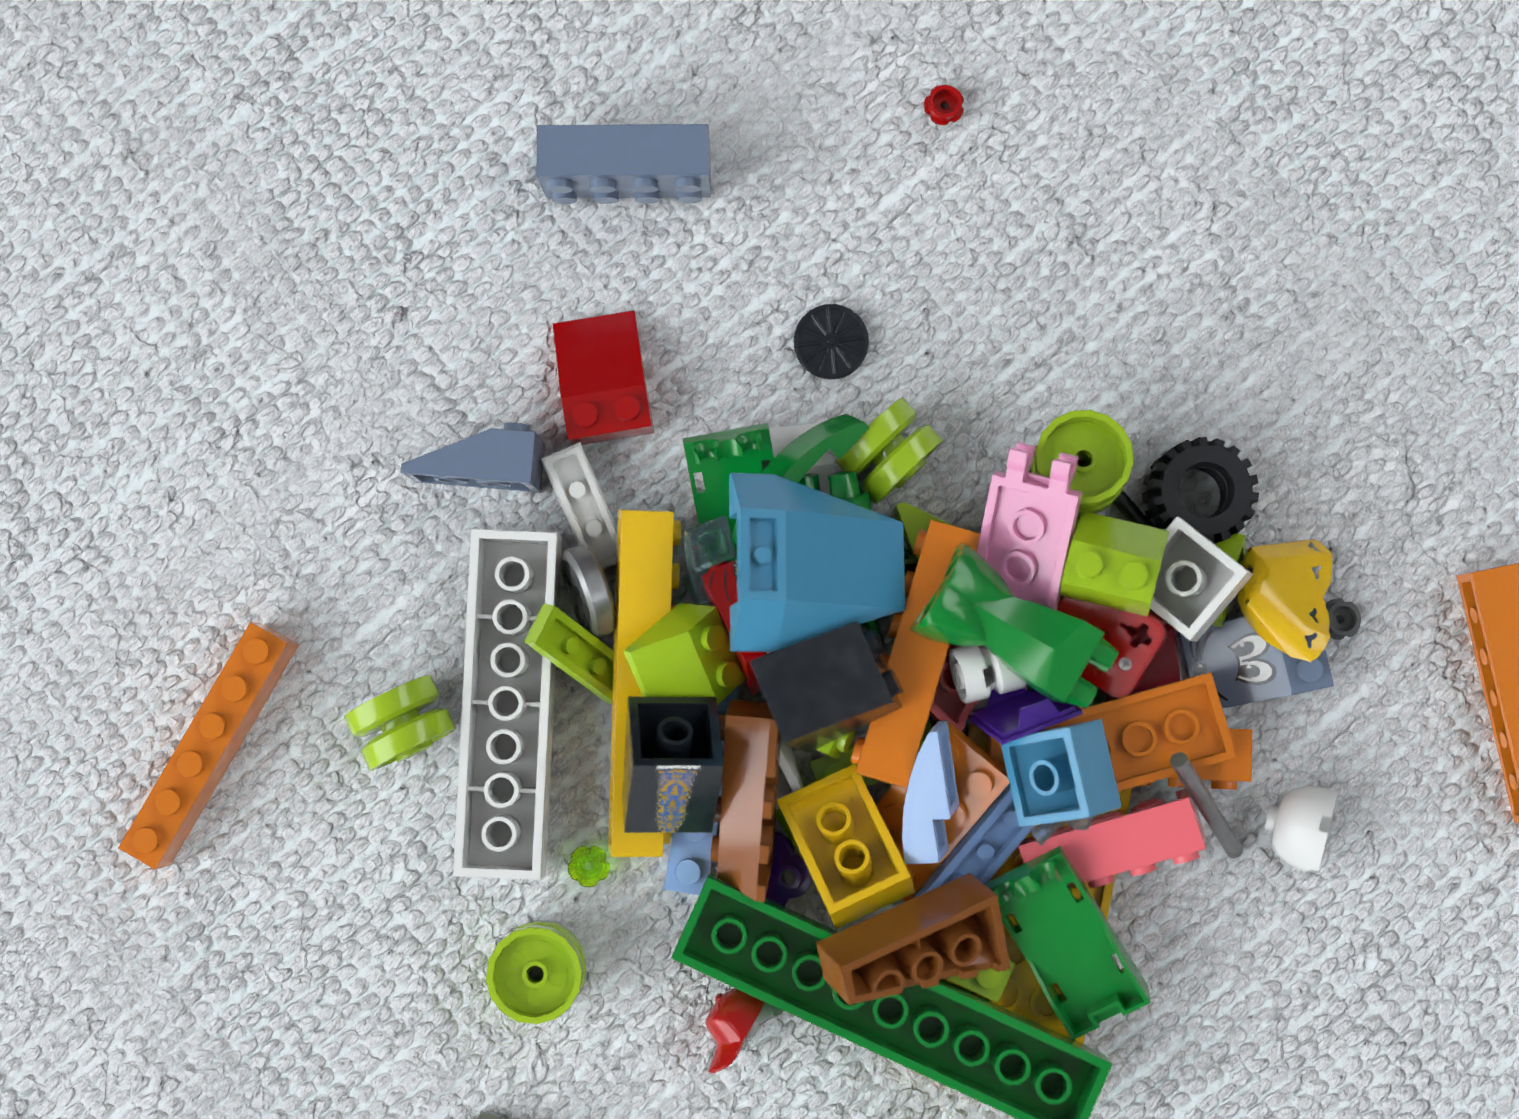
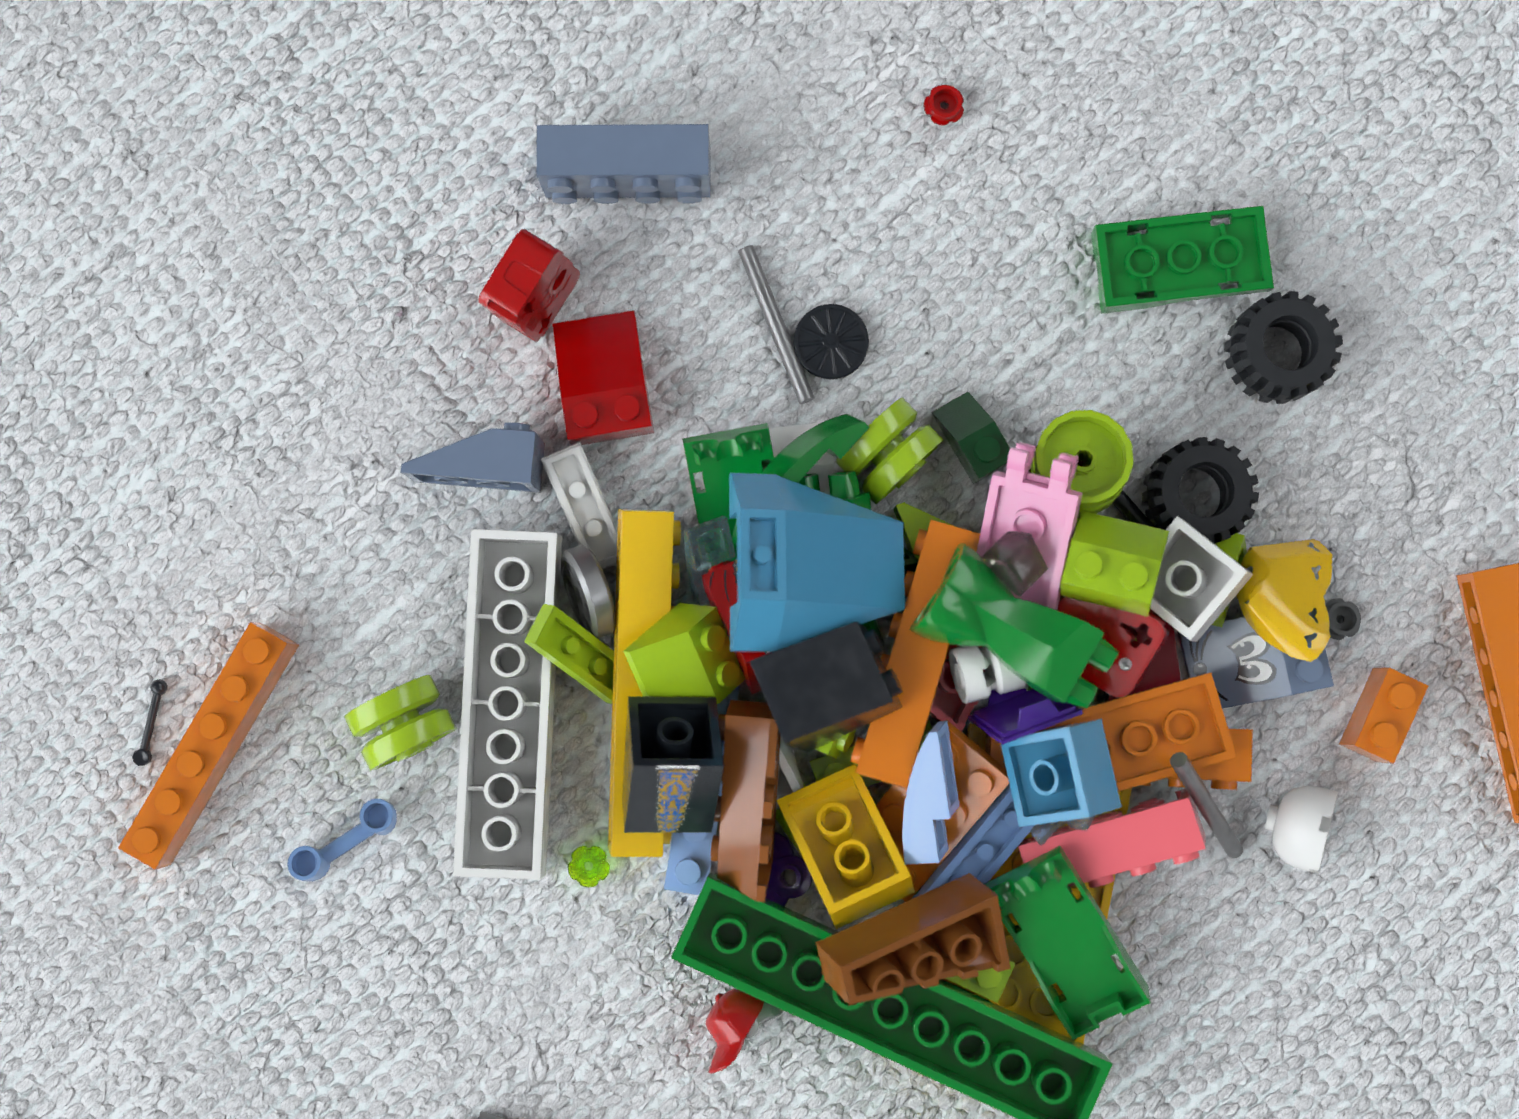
(143, 755): none -> black hinge
(312, 864): none -> medium blue bar
(513, 959): lime wheel -> none
(529, 285): none -> red axle
(776, 324): none -> flat silver bar
(973, 436): none -> dark green slope
(1016, 561): none -> clear smoke slope
(1181, 258): none -> green piece
(1310, 328): none -> black tyre
(1383, 715): none -> orange brick

